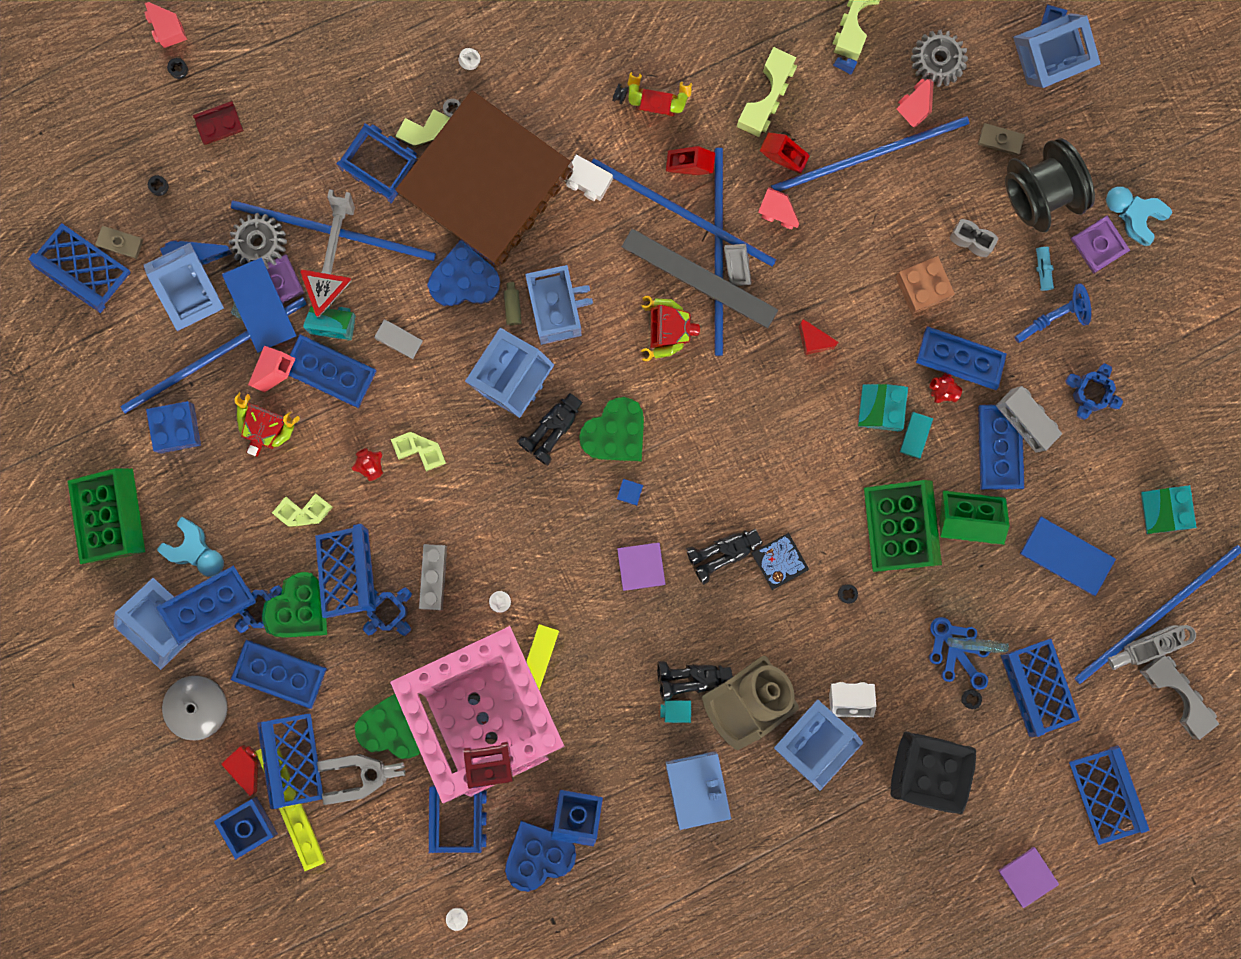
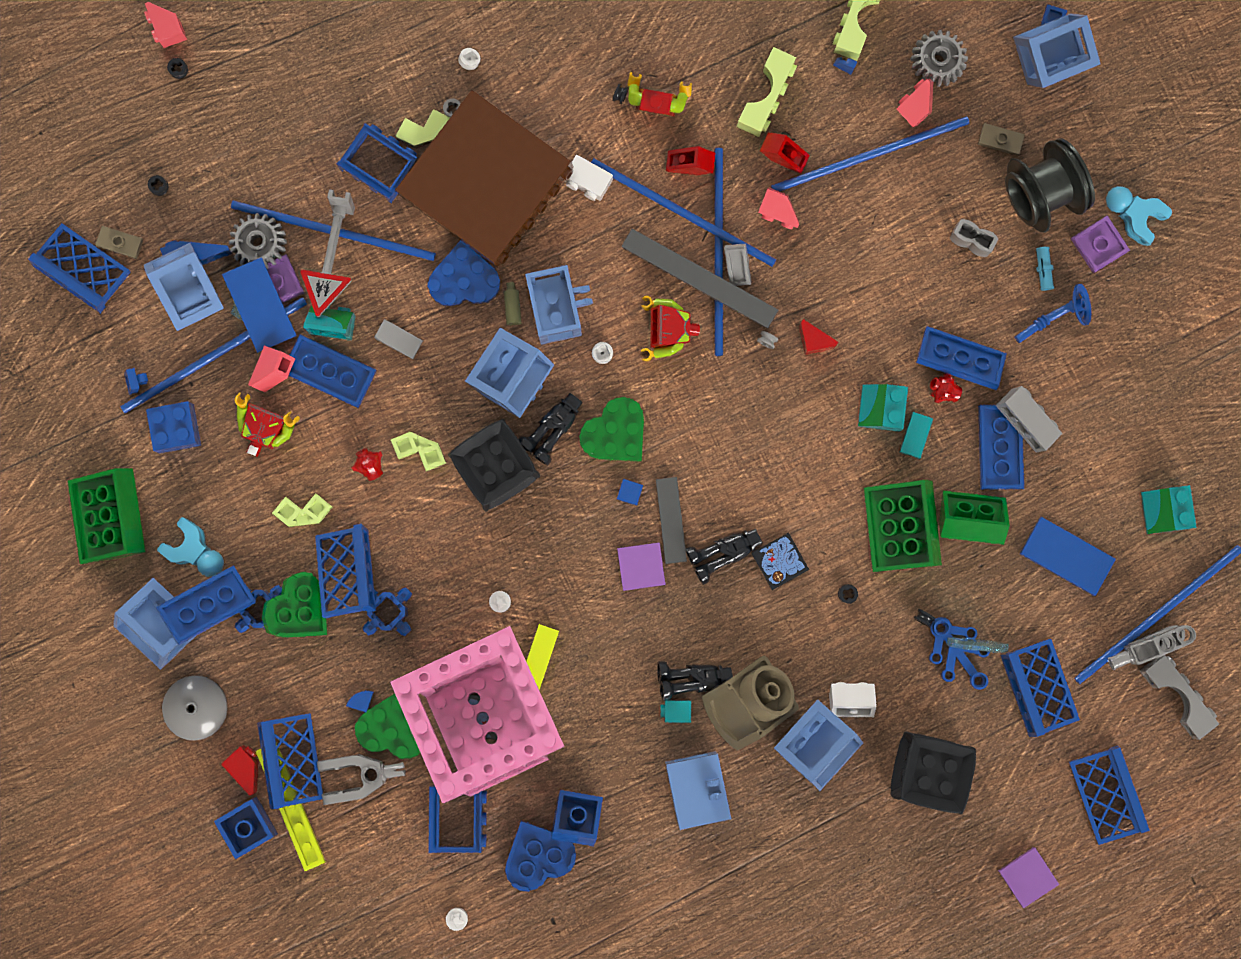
(134, 381): none -> blue tile
(218, 123): dark red plate -> none
(278, 674): blue tile -> none
(361, 701): none -> blue tile
(433, 577): light grey brick -> none
(490, 772): dark red plate -> none
(494, 464): none -> black piece
(602, 352): none -> white tile
(671, 520): none -> dark grey tile
(767, 340): none -> light grey bush
(924, 618): none -> black bush
(925, 285): nougat brick -> none
(973, 693): black bush -> none
(1099, 377): blue piece -> none

